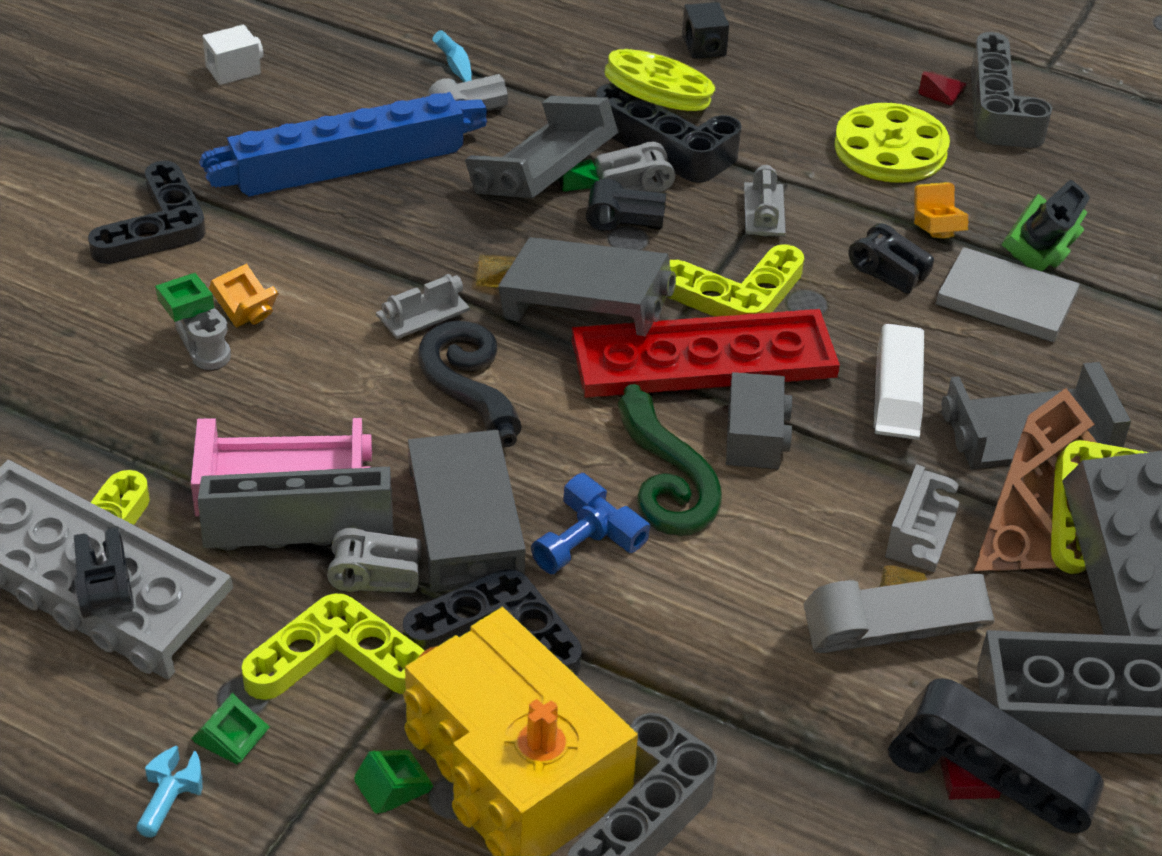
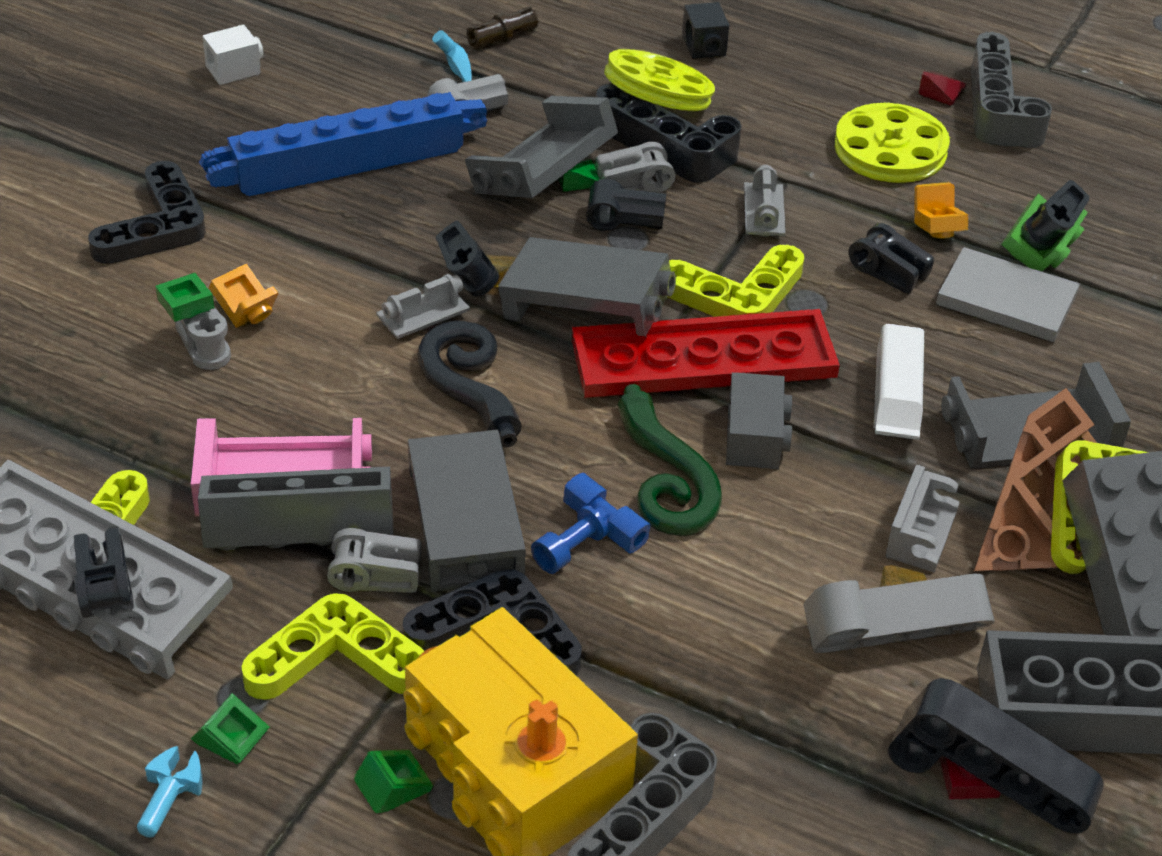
(467, 260): none -> black piece
(502, 28): none -> dark brown pin

